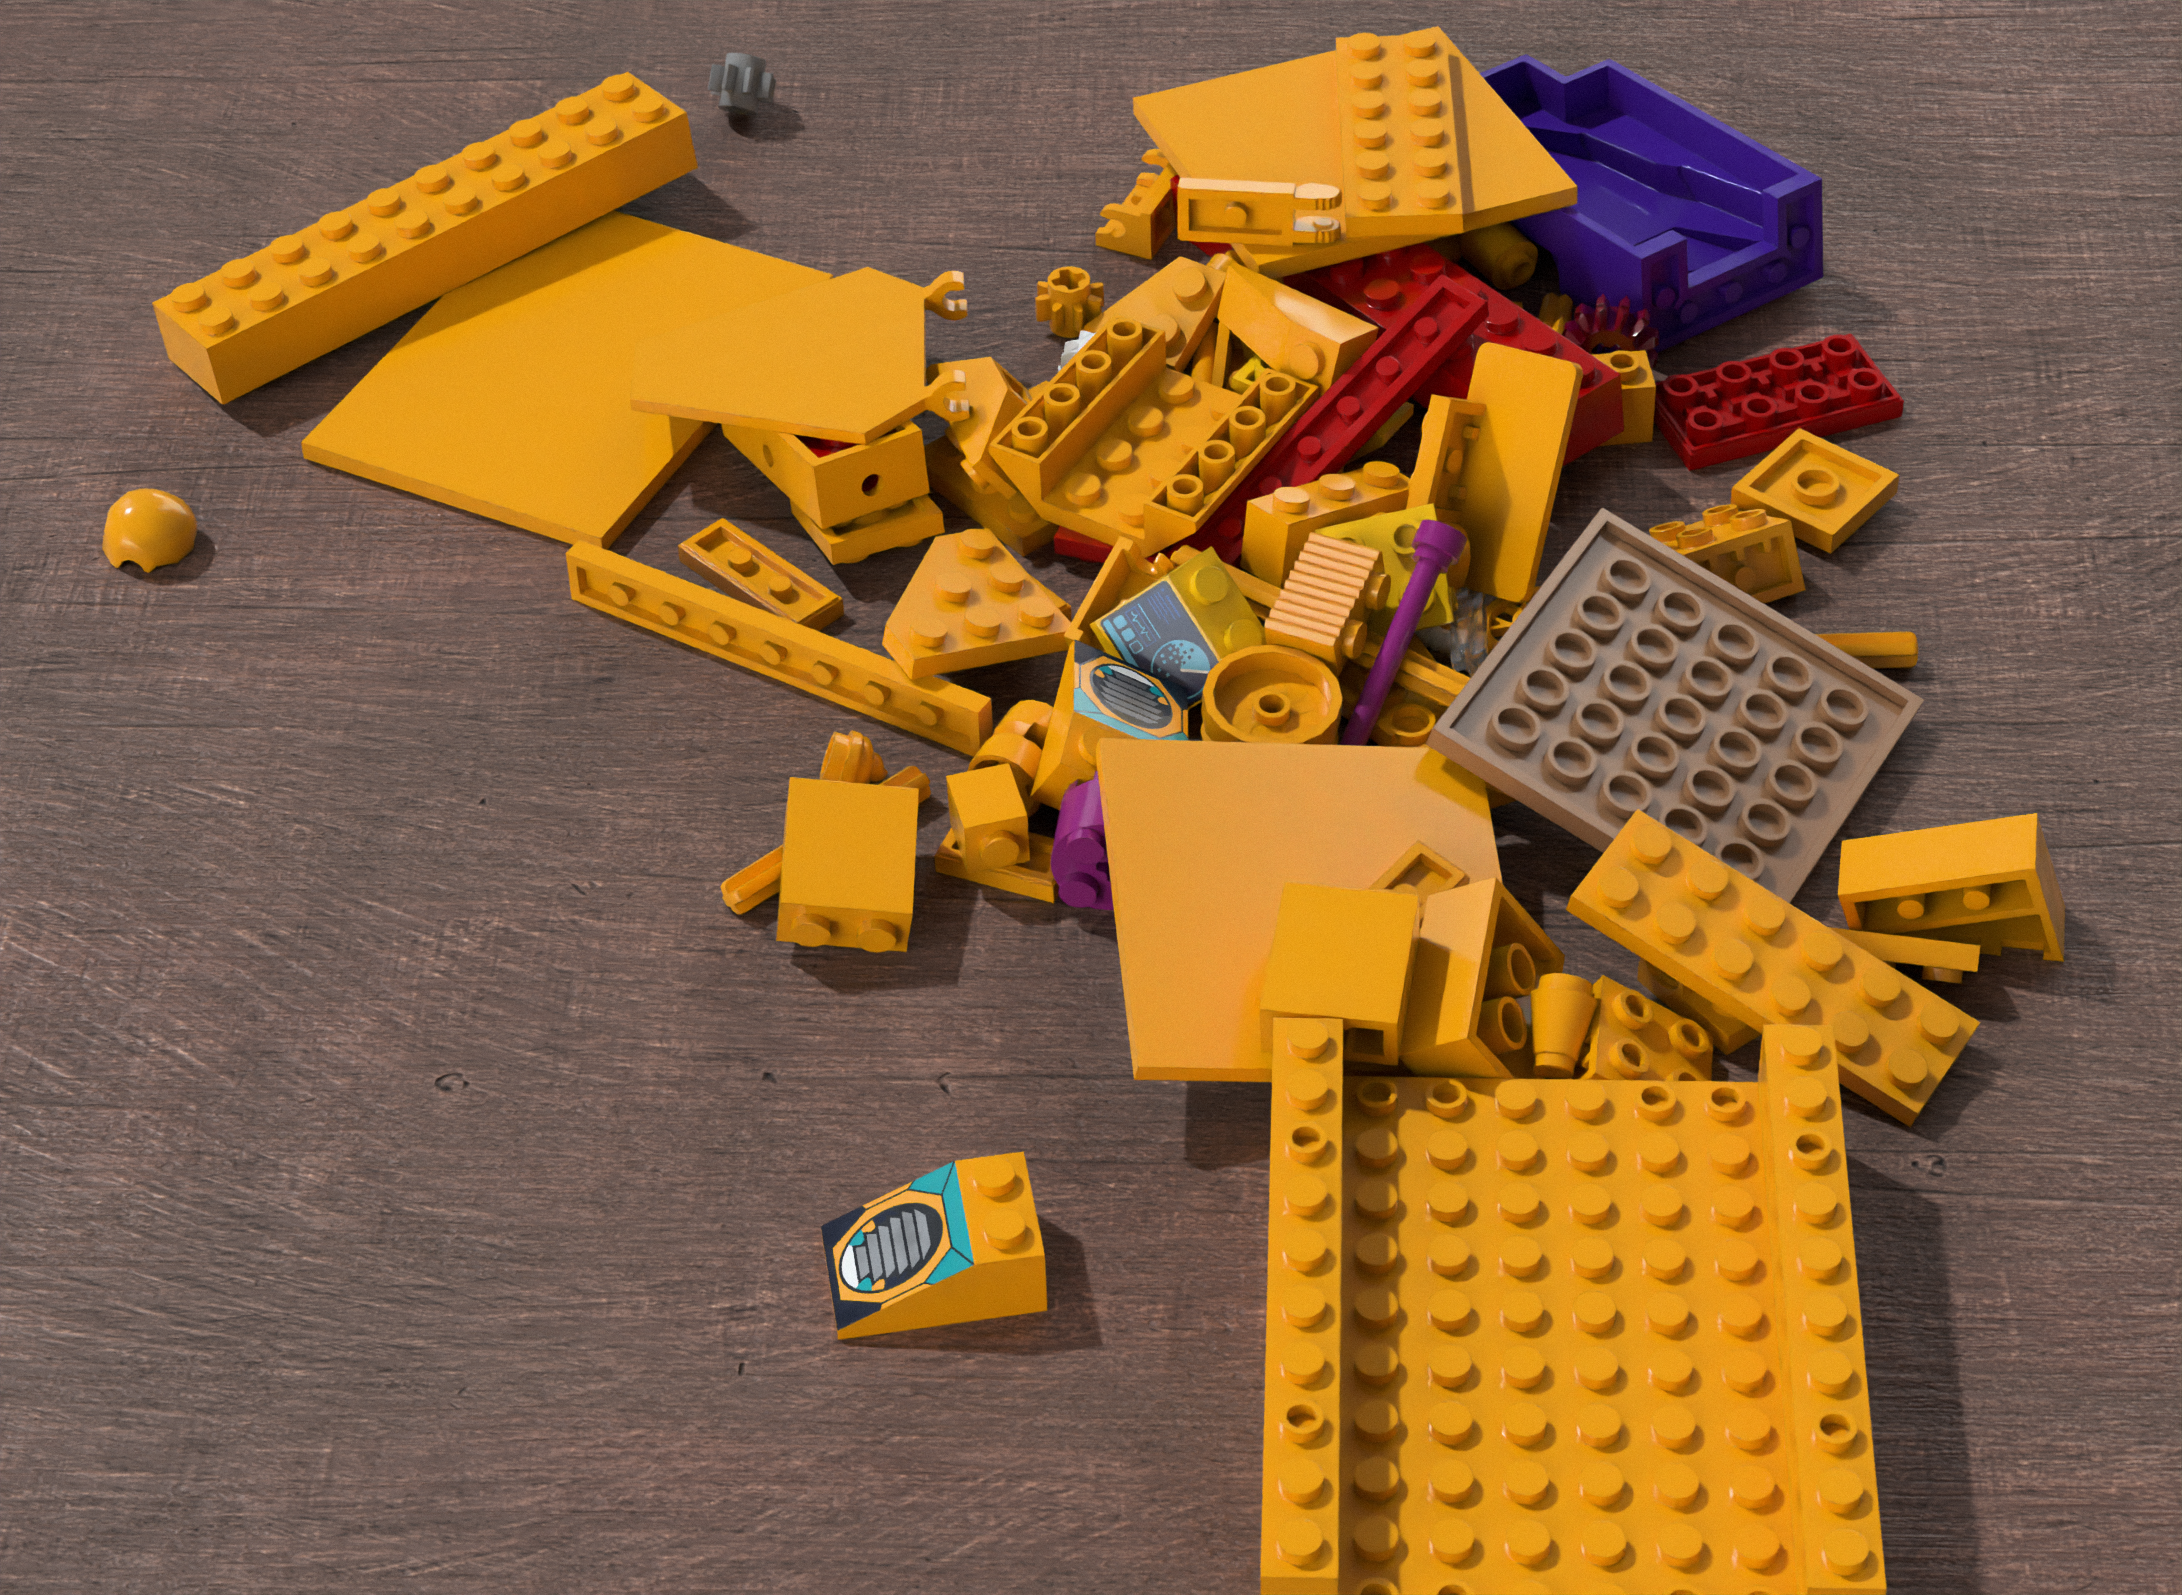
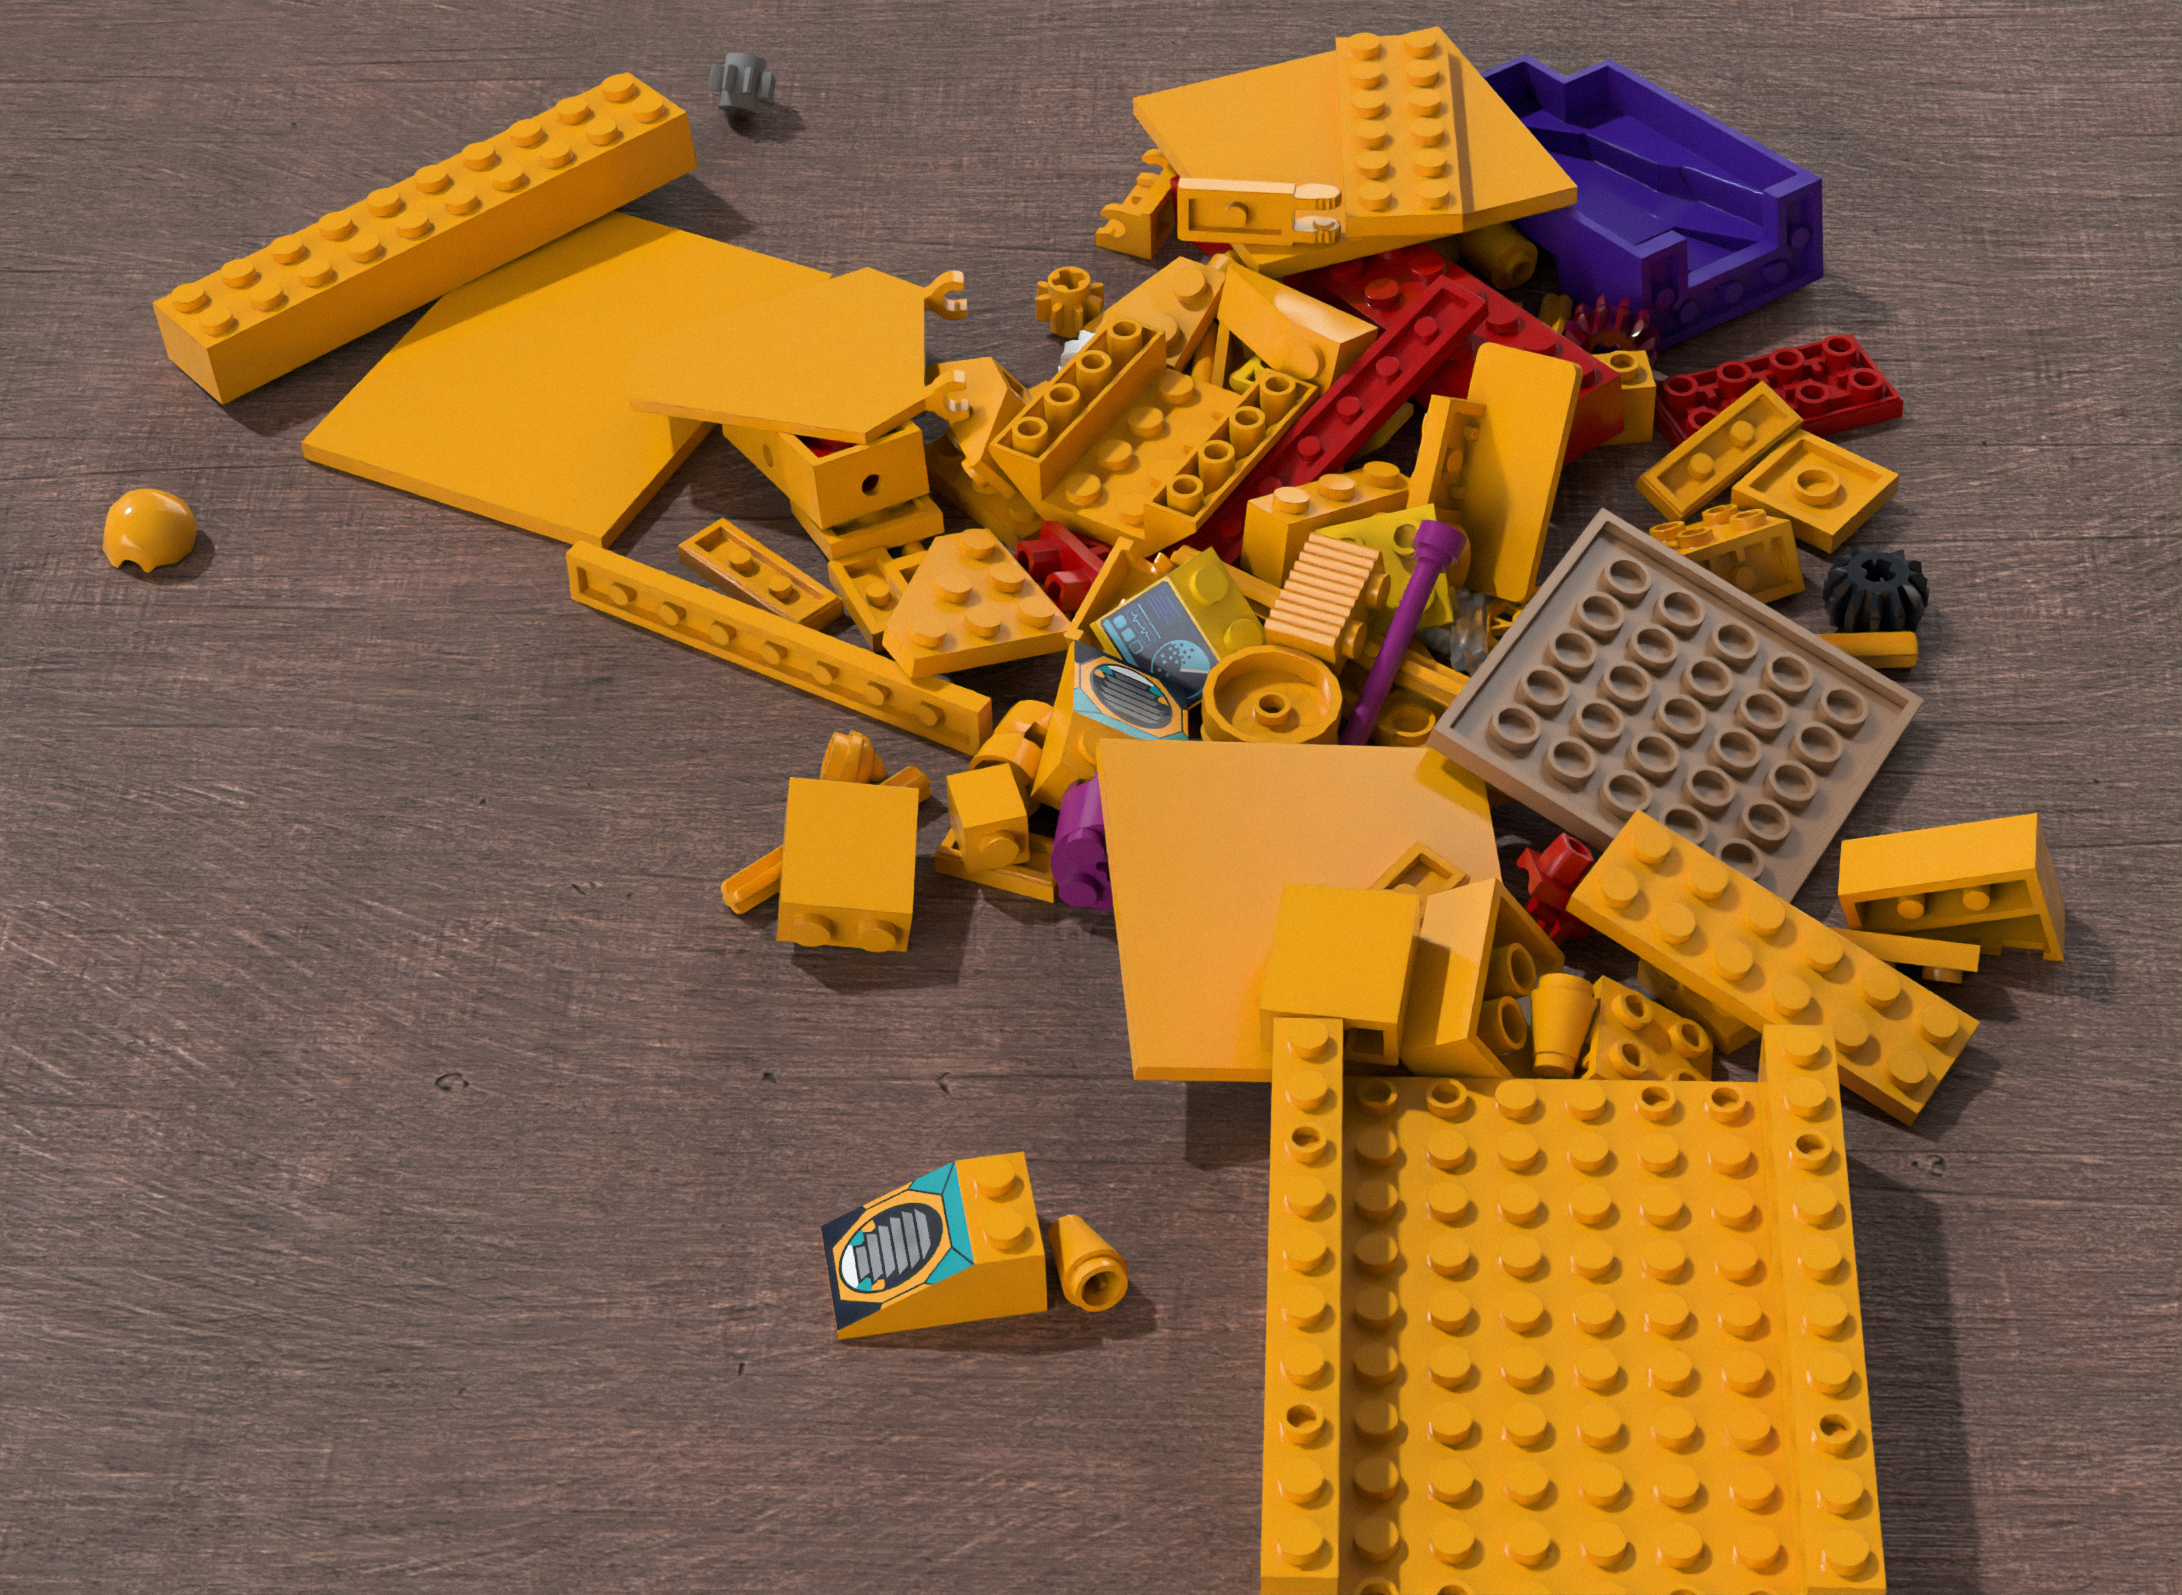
(873, 586): none -> light orange plate
(1061, 565): none -> red hips
(1087, 1265): none -> light orange cone
(1552, 882): none -> red hips
(1718, 453): none -> light orange tile
(1875, 592): none -> black gear

